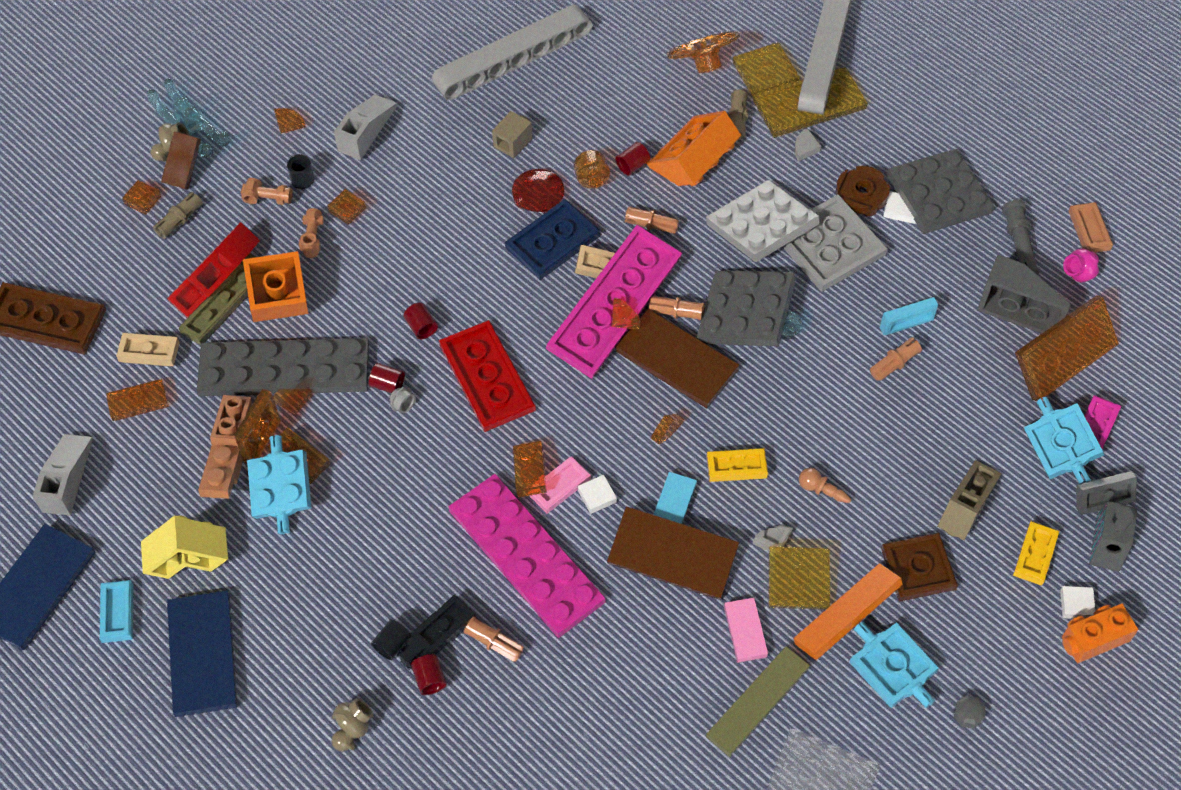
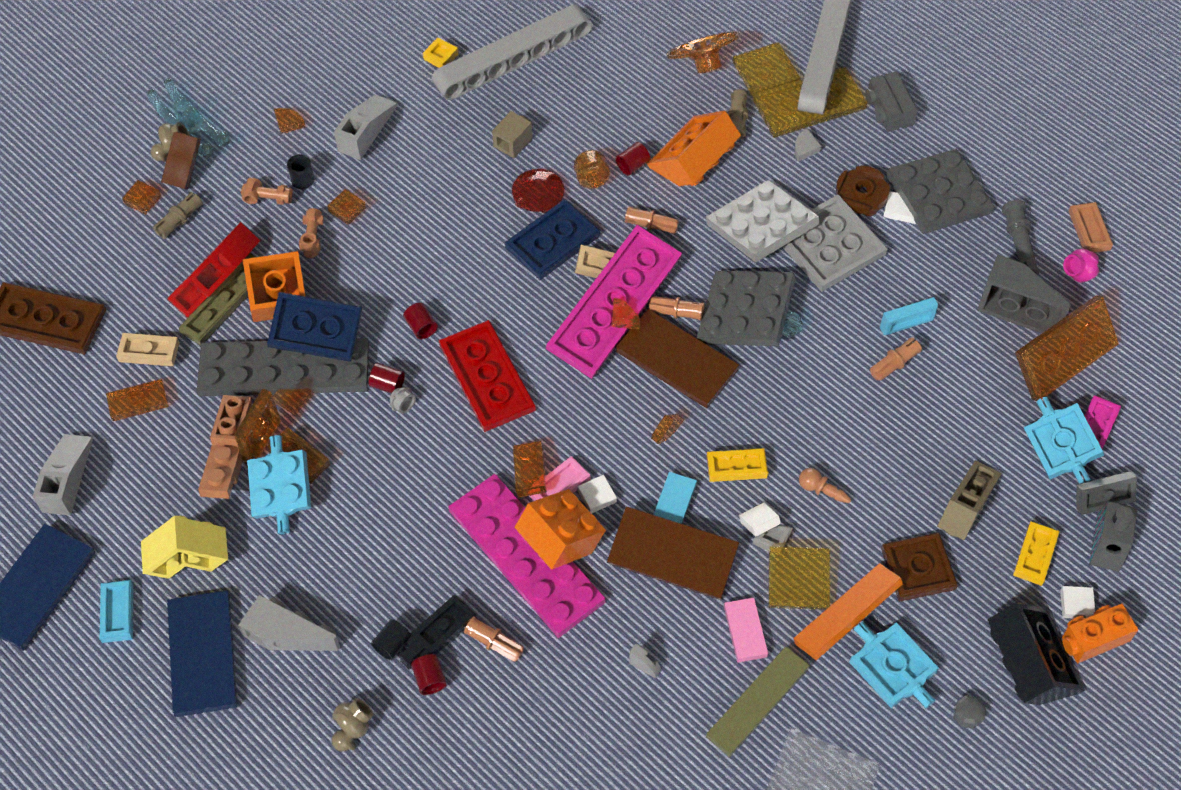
(281, 629): none -> light grey slope
(314, 326): none -> dark blue tile
(440, 53): none -> yellow plate
(560, 528): none -> orange brick
(639, 660): none -> light grey tile
(759, 519): none -> white tile
(891, 101): none -> dark grey brick
(1034, 654): none -> black slope

